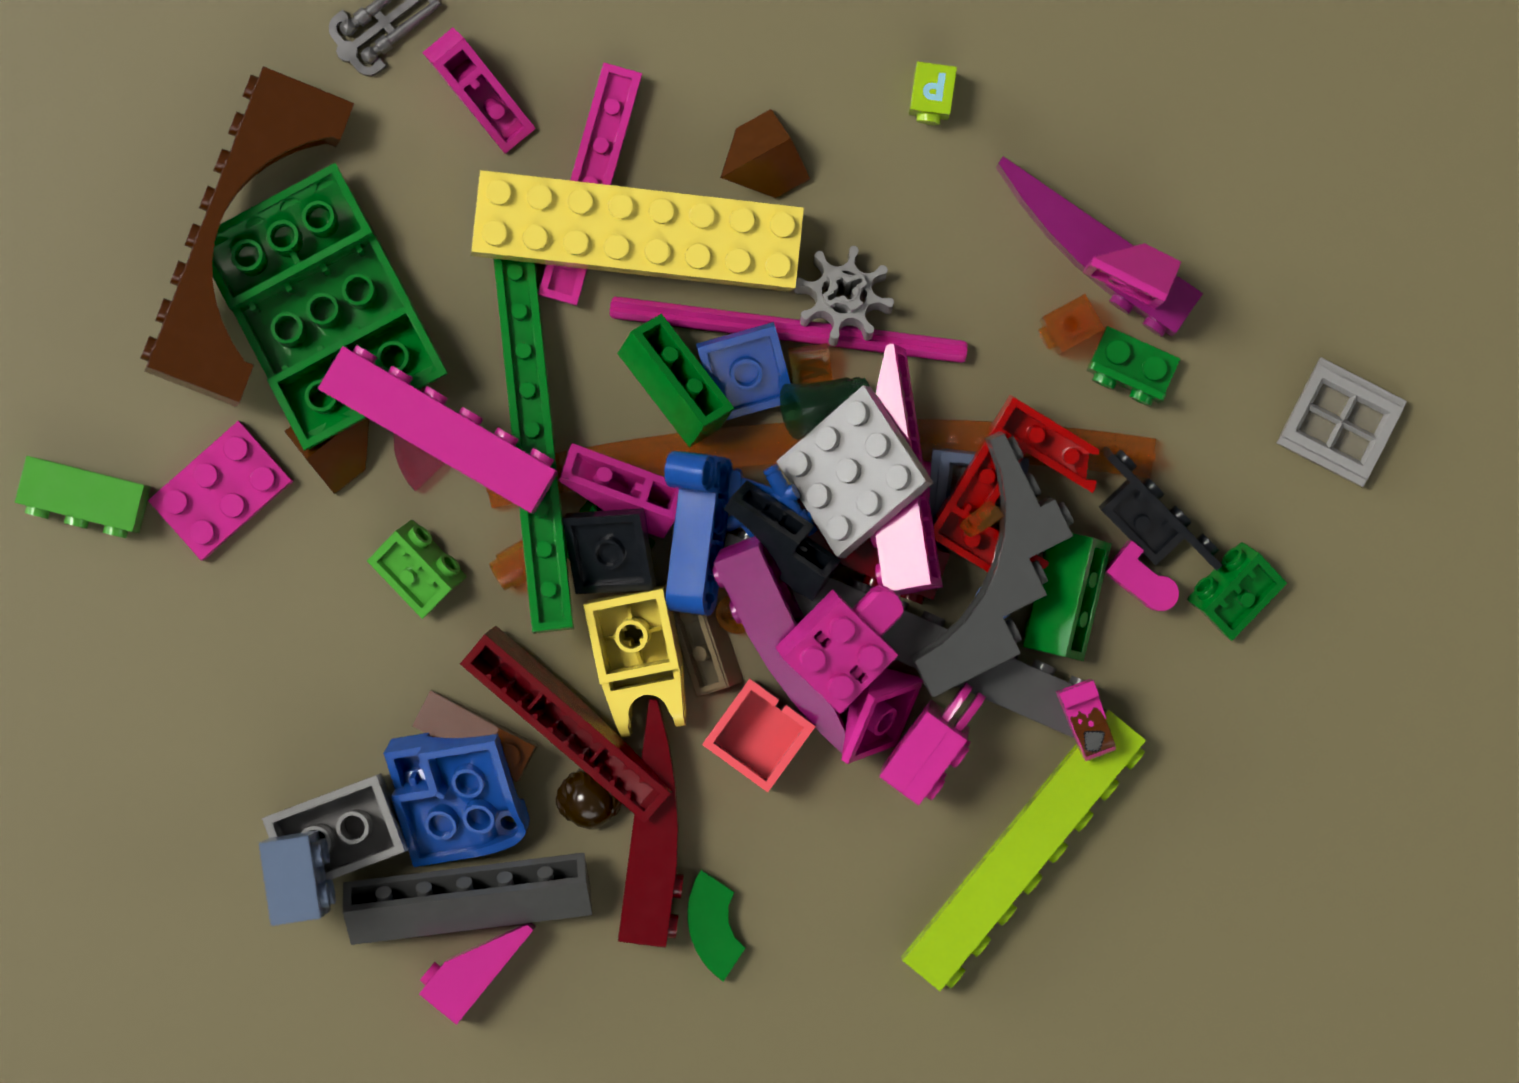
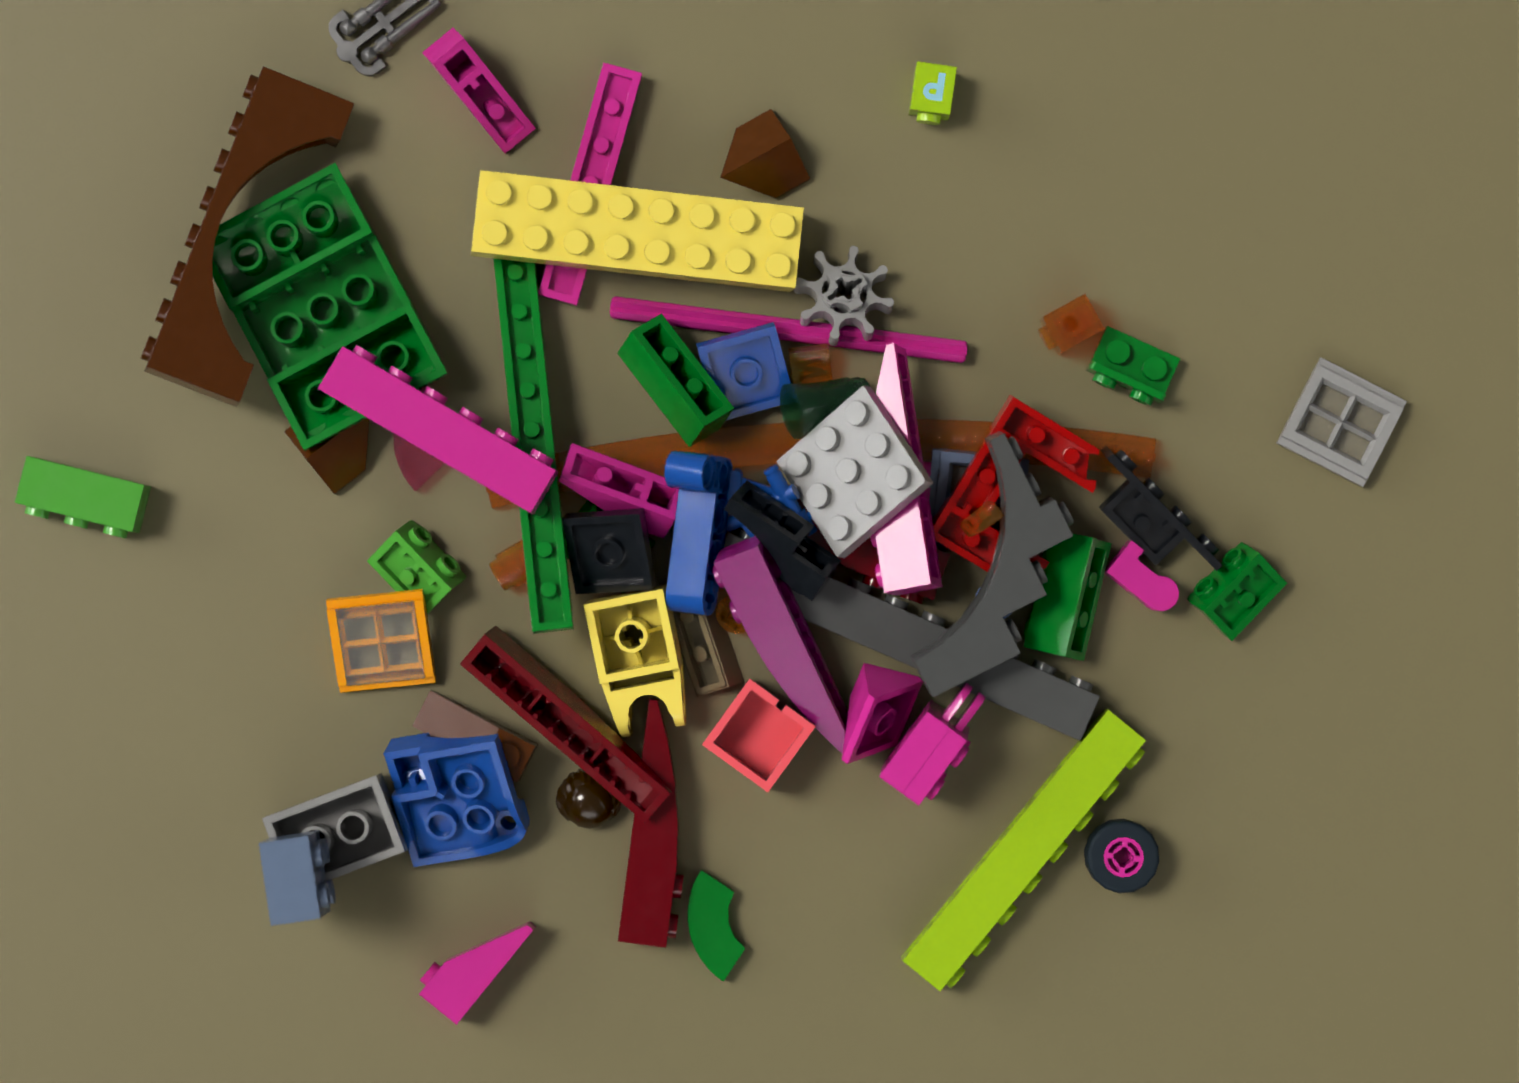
(220, 490): dark pink plate -> none
(381, 640): none -> clear piece
(467, 898): dark grey brick -> none
(843, 646): dark pink brick -> none
(1084, 238): magenta slope -> none
(1086, 719): leg -> none
(1108, 851): none -> black wheel
(1137, 272): dark pink slope -> none

